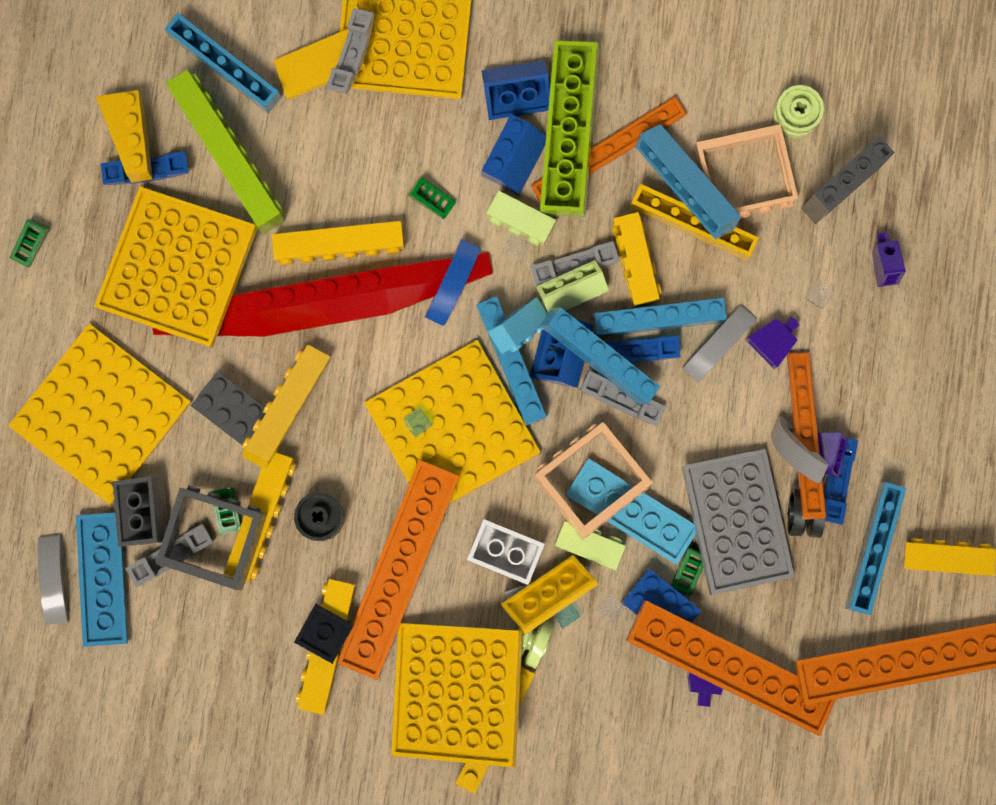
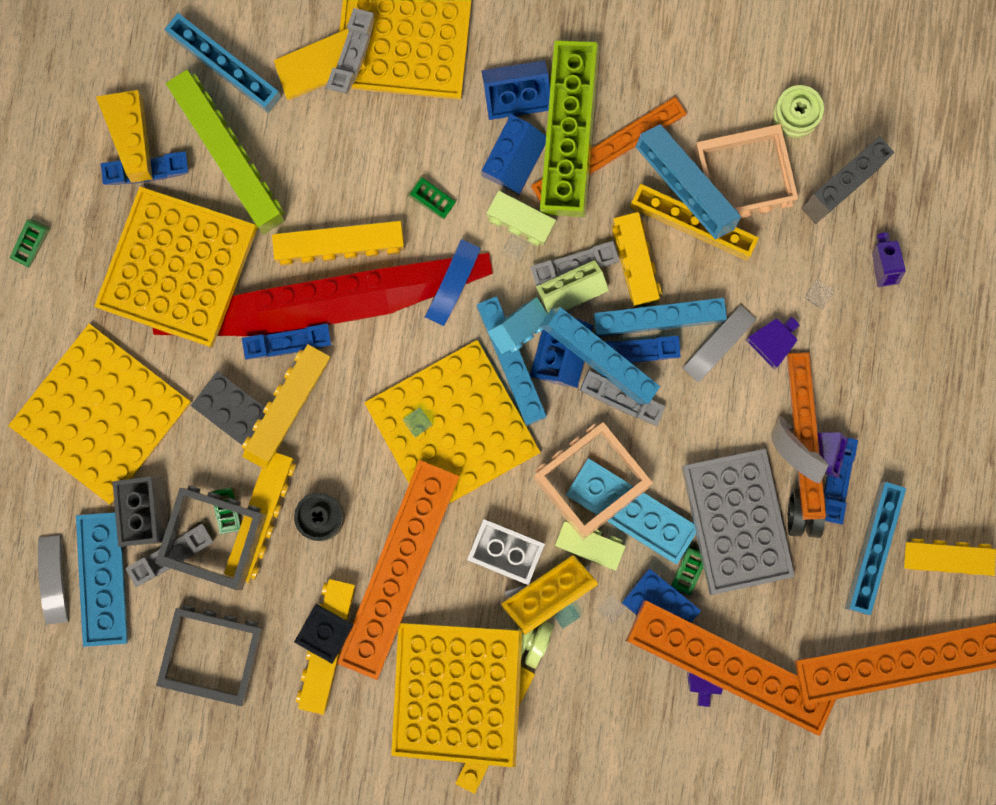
(202, 691): none -> dark grey window
(285, 342): none -> blue slope

